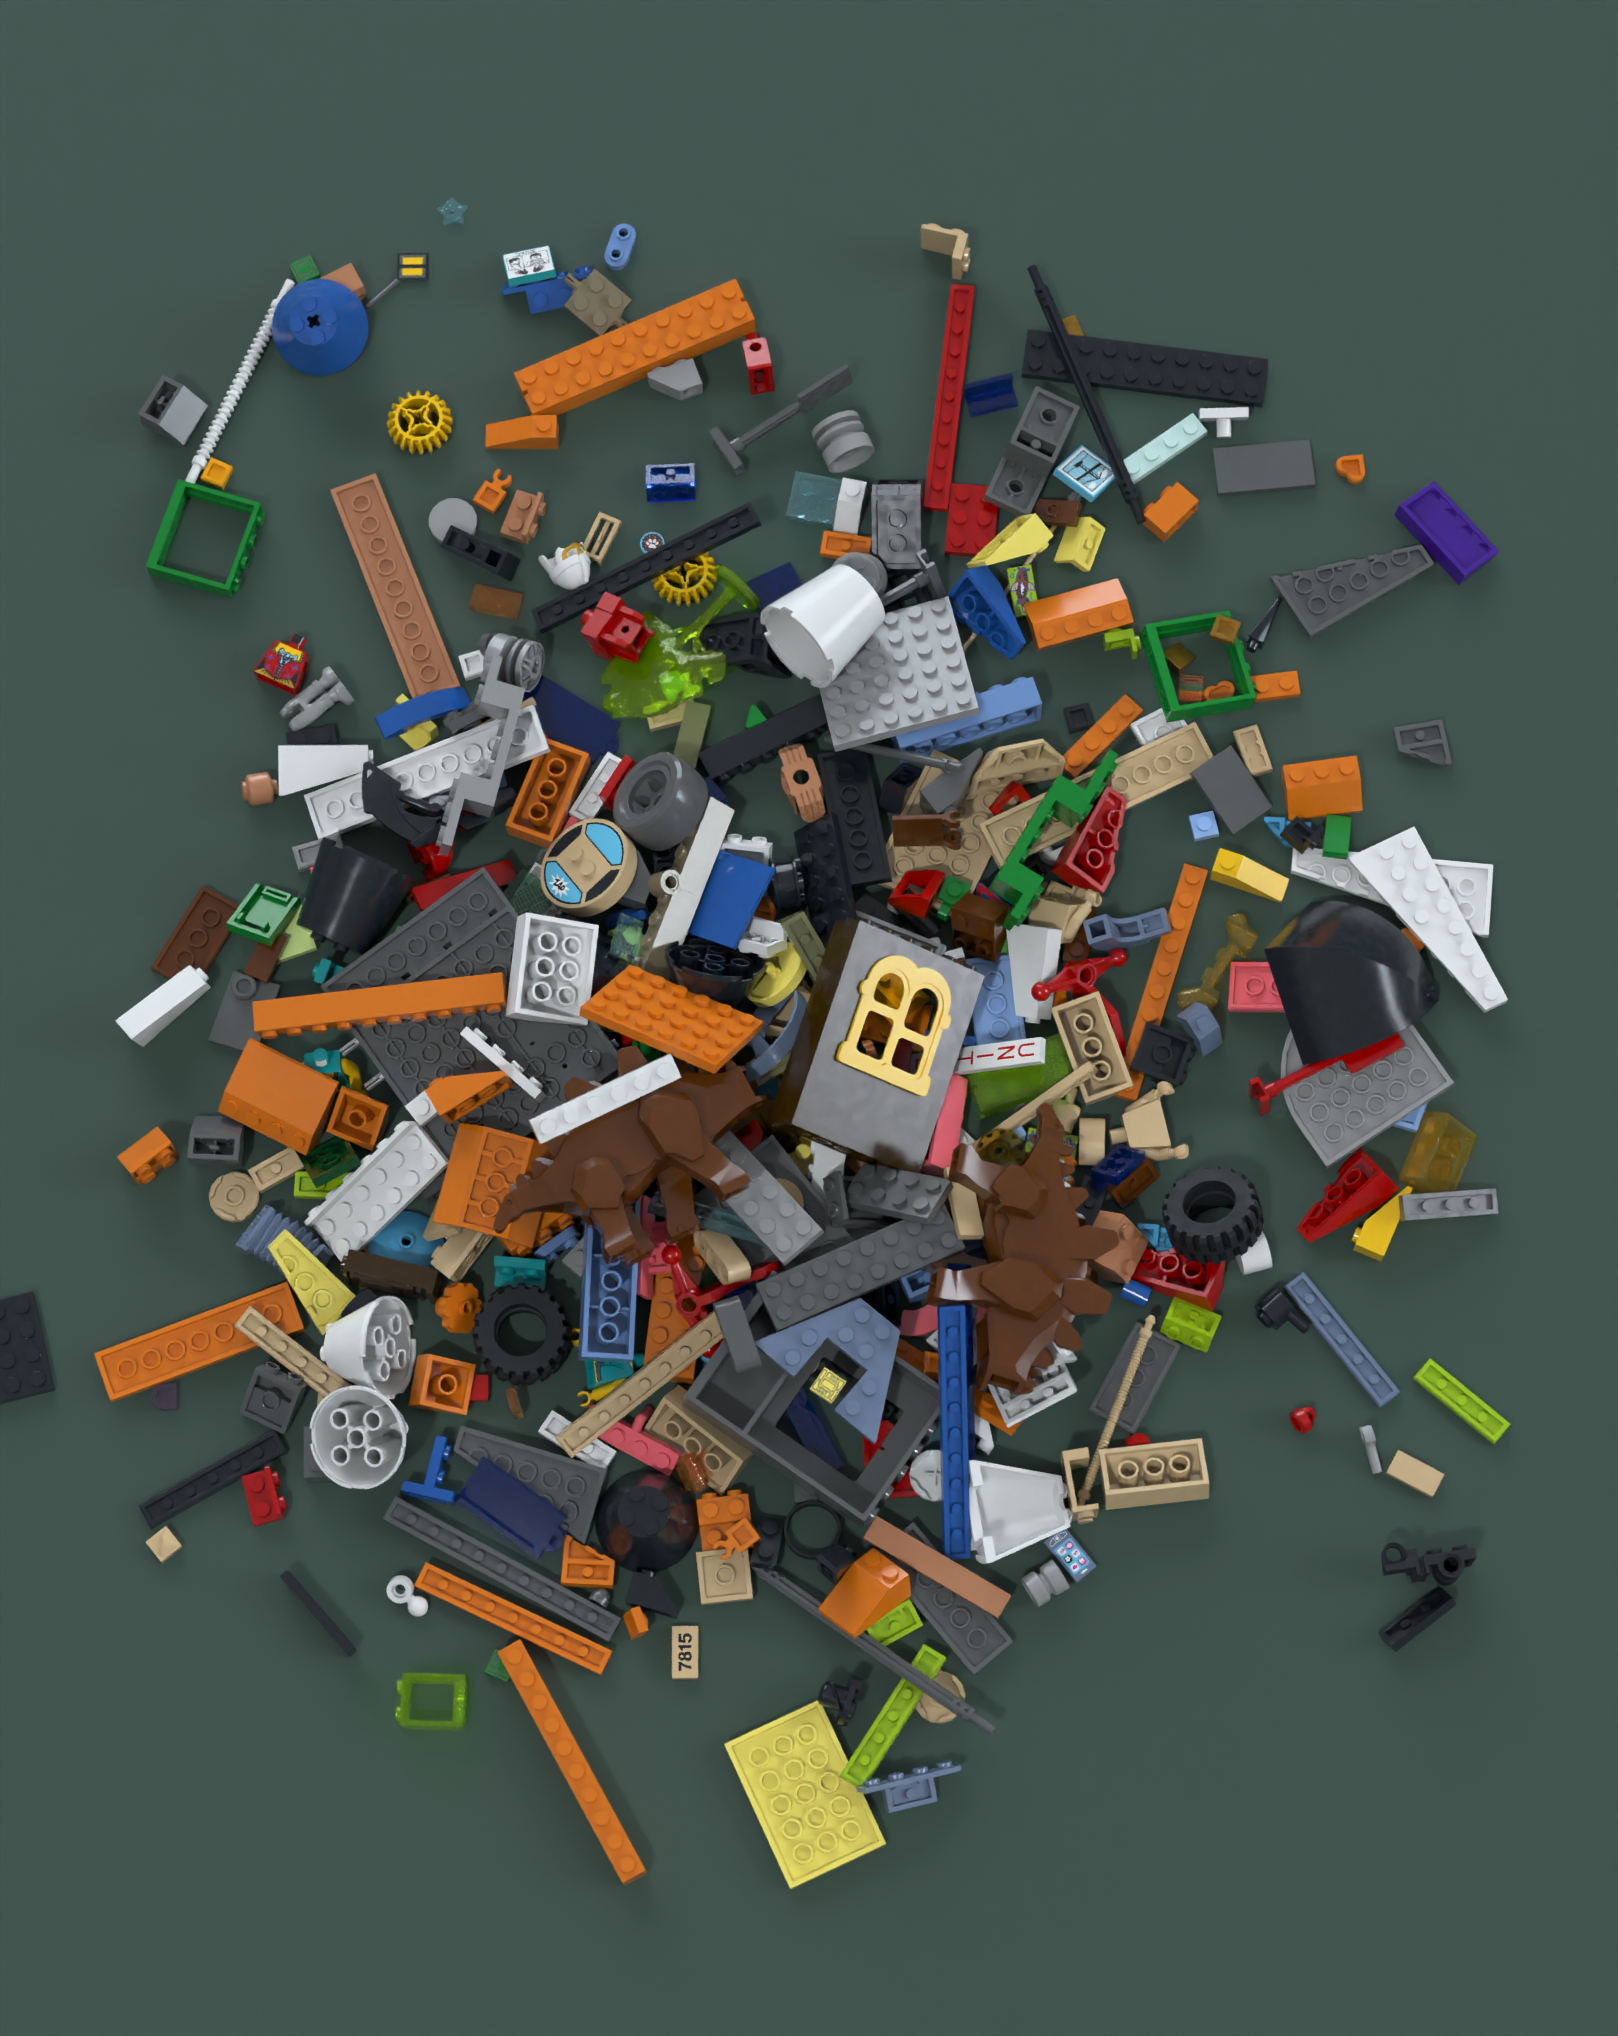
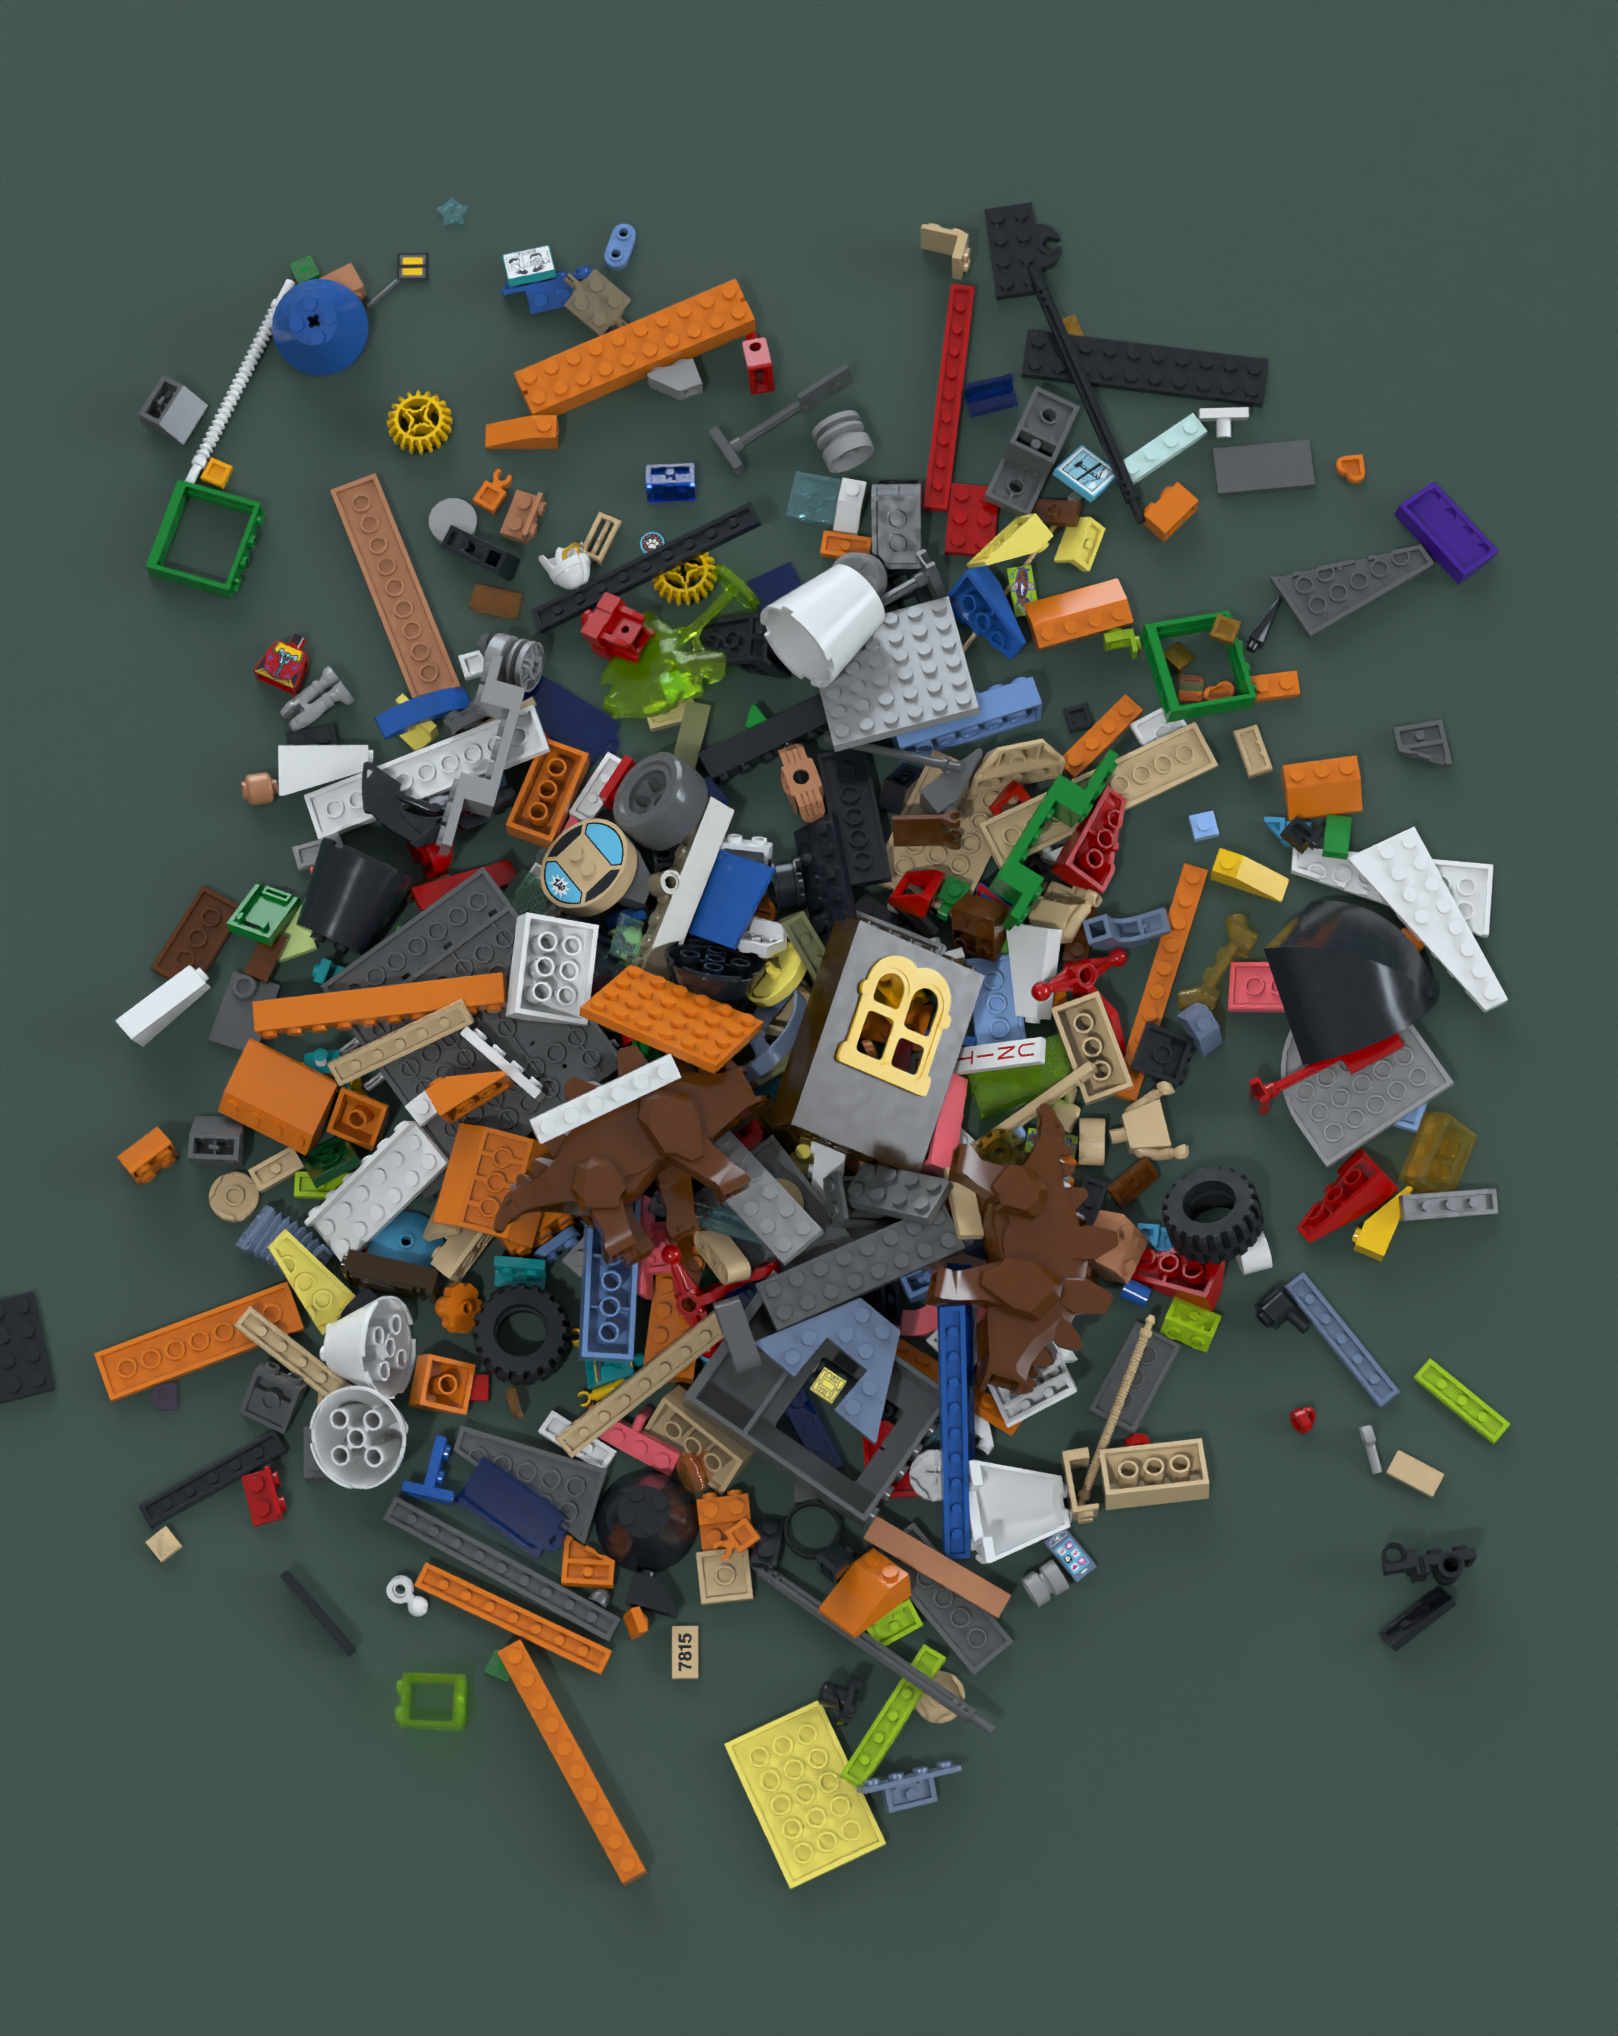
(400, 1042): none -> tan tile
(930, 1365): orange tile -> none
(1015, 246): none -> black plate
(1116, 1166): clear blue bracket -> none
(1230, 790): dark grey tile -> none

